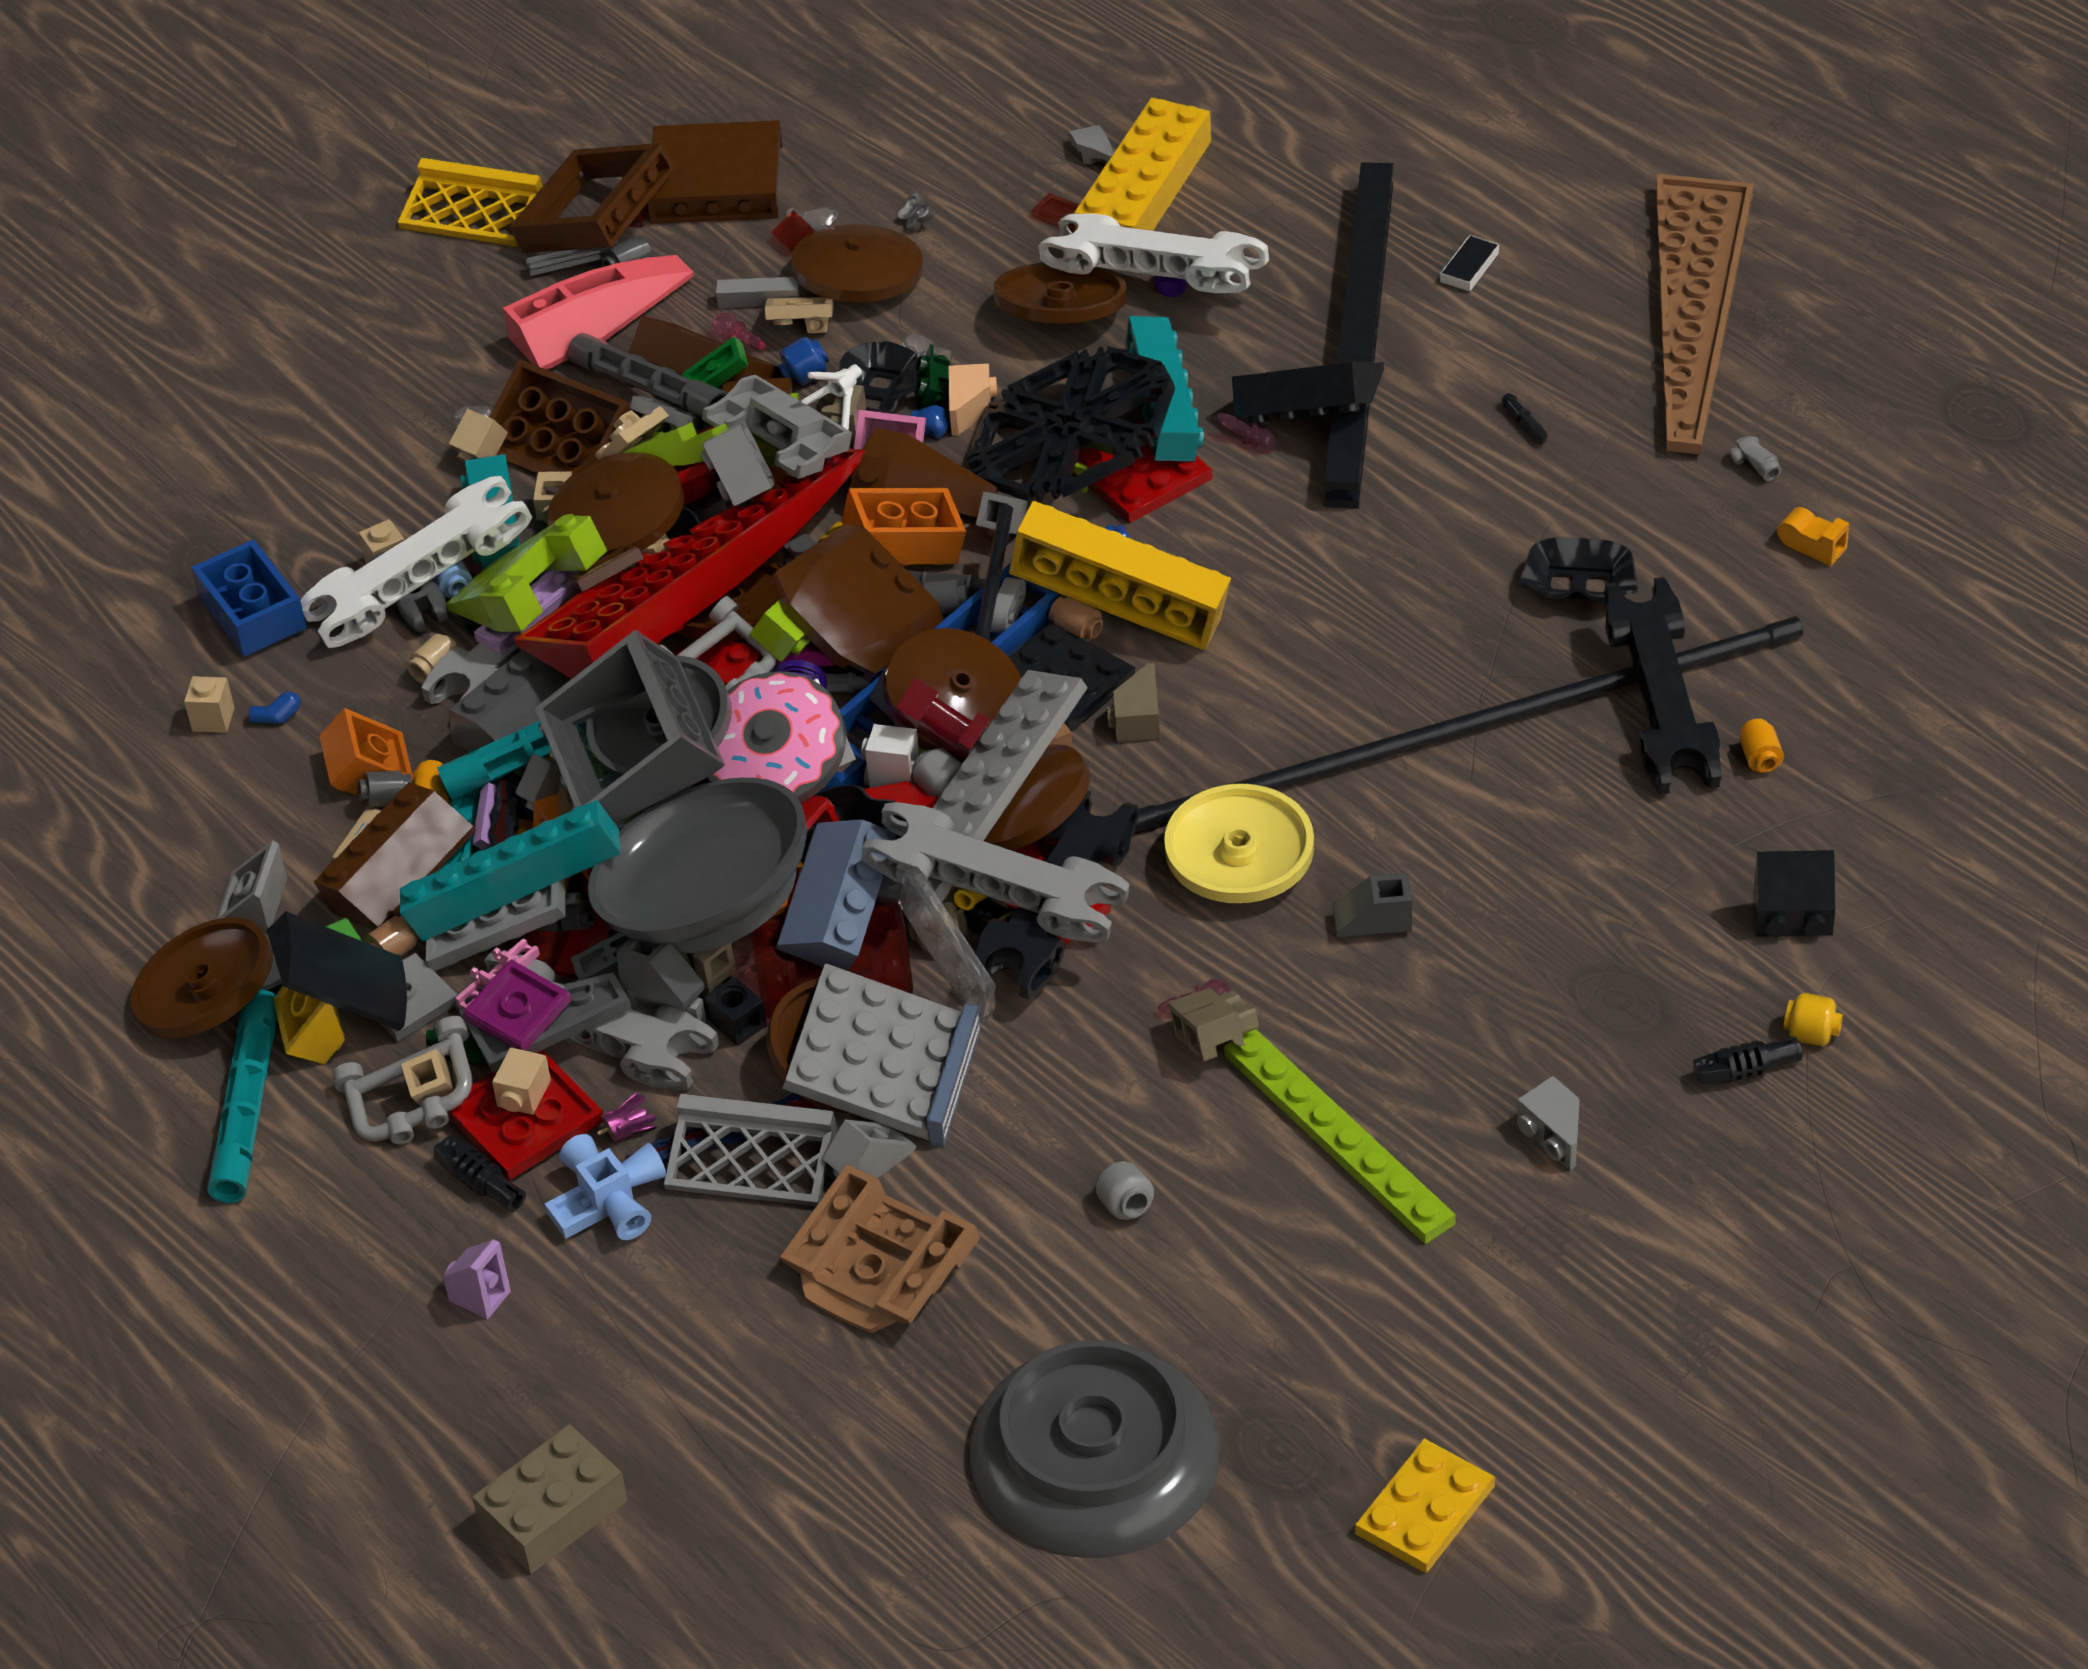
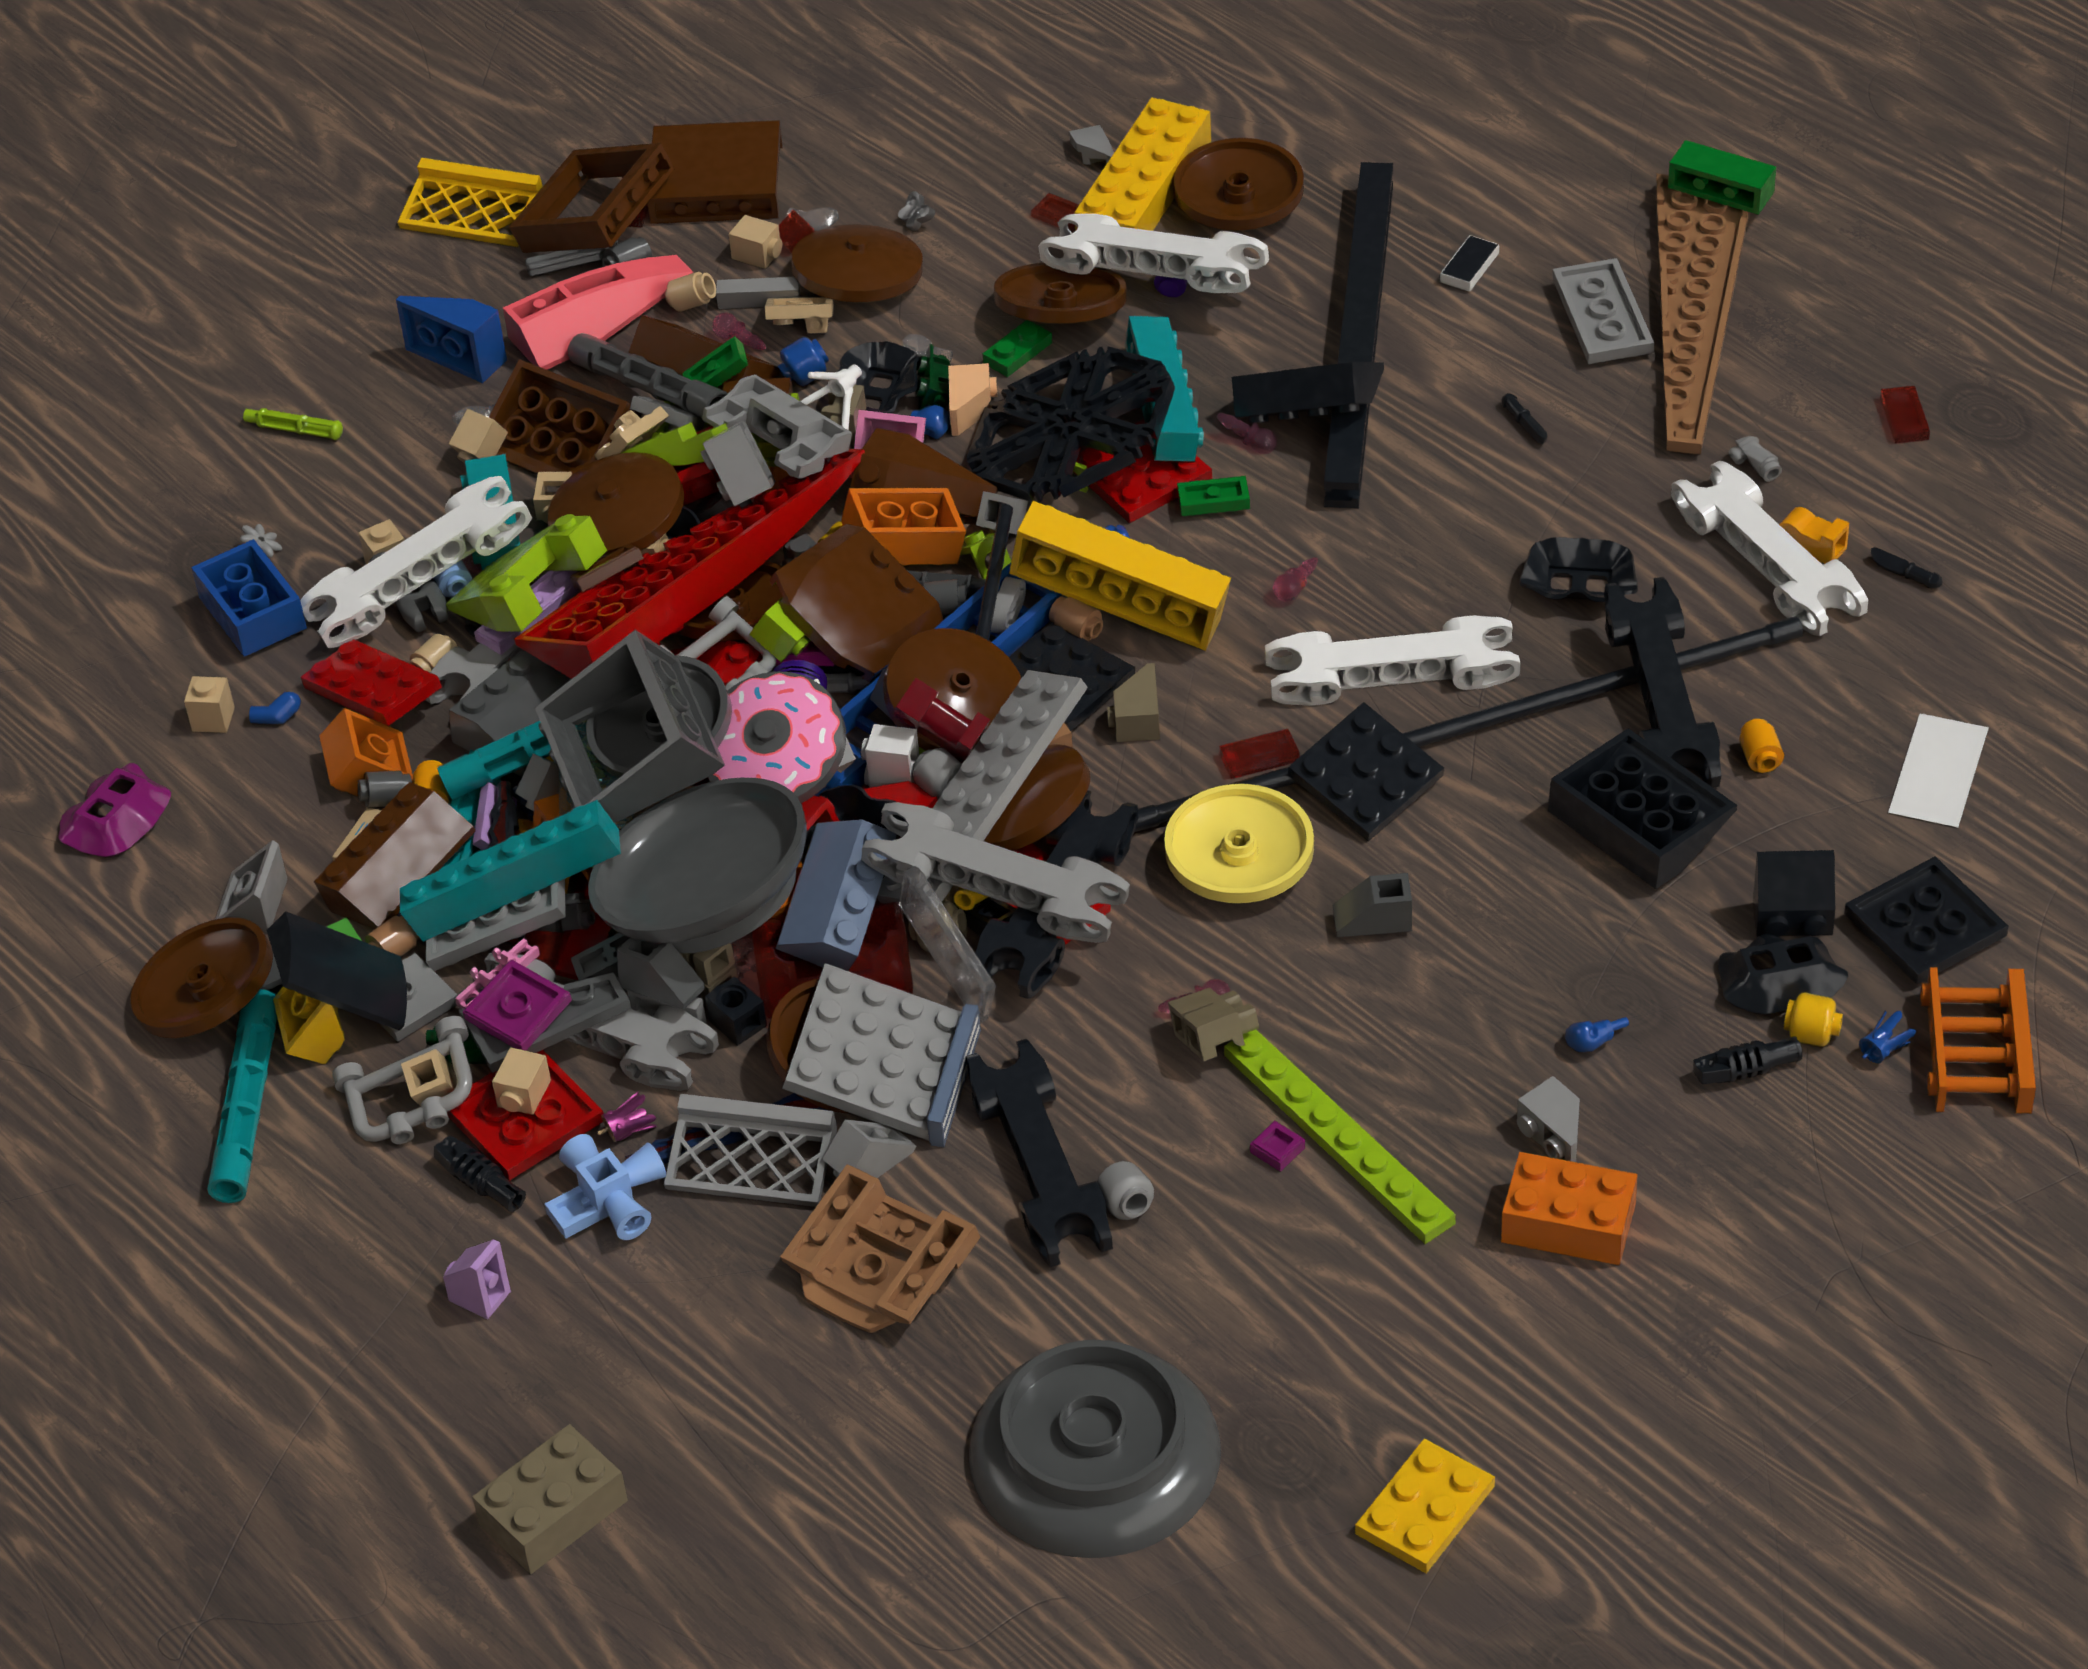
(127, 821): none -> magenta piece
(265, 541): none -> light grey plant
(295, 423): none -> lime piece
(370, 682): none -> red plate
(453, 334): none -> blue slope
(690, 291): none -> tan brick
(755, 241): none -> tan brick
(979, 546): none -> lime bracket
(1017, 348): none -> green plate
(1058, 1203): none -> black piece
(1213, 496): none -> green plate
(1238, 184): none -> reddish brown dish
(1259, 753): none -> clear red tile
(1277, 1146): none -> magenta tile
(1288, 585): none -> clear pink bar
(1366, 771): none -> black plate
(1455, 653): none -> white piece
(1569, 1208): none -> orange brick
(1589, 1036): none -> blue piece
(1603, 311): none -> light grey plate
(1639, 807): none -> black slope
(1722, 177): none -> green brick
(1772, 988): none -> black piece
(1800, 580): none -> white piece
(1878, 1043): none -> blue piece
(1904, 414): none -> clear red tile
(1904, 568): none -> black piece
(1926, 919): none -> black plate
(1938, 770): none -> white sticker
(2013, 1024): none -> orange fence

